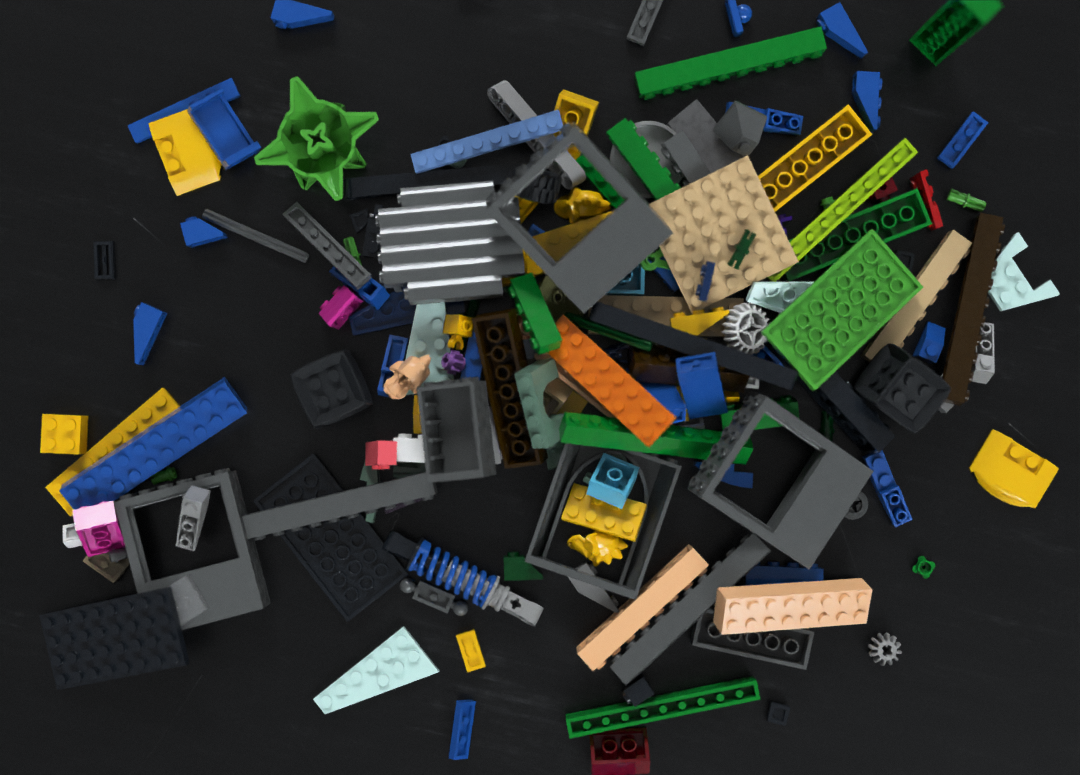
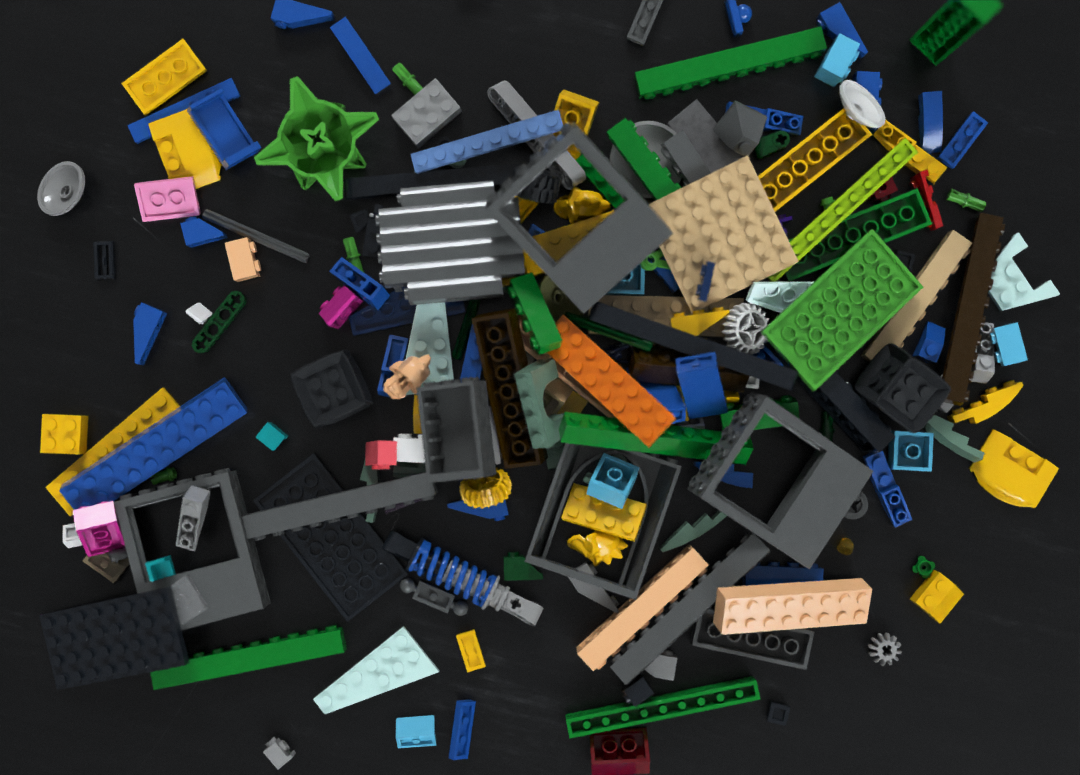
(61, 188): none -> light grey dish
(160, 568): none -> teal panel
(164, 77): none -> yellow plate
(167, 199): none -> bright pink plate
(199, 313): none -> white slope
(221, 324): none -> dark green beam
(242, 259): none -> light nougat brick
(253, 657): none -> green brick
(271, 436): none -> teal panel
(278, 752): none -> light grey brick
(327, 245): dark grey plate -> none
(360, 55): none -> blue slope
(407, 79): none -> bright green axle
(415, 731): none -> medium azure panel
(426, 113): none -> light grey brick
(453, 362): medium lavender gear -> none
(458, 327): yellow brick -> none
(486, 490): none -> yellow gear
(497, 512): none -> blue slope
(528, 349): black plate -> none
(662, 666): none -> light grey slope
(687, 533): none -> sand green slope
(741, 249): dark green pin -> none
(769, 146): none -> dark green piece
(837, 60): none -> medium azure brick
(845, 546): none -> clear yellow hinge
(861, 105): none -> white dish
(890, 136): none -> yellow slope
(911, 451): none -> medium azure brick
(931, 121): none -> blue slope
(937, 596): none -> yellow slope
(954, 441): none -> sand green slope
(992, 403): none -> yellow slope
(1008, 344): none -> medium azure slope

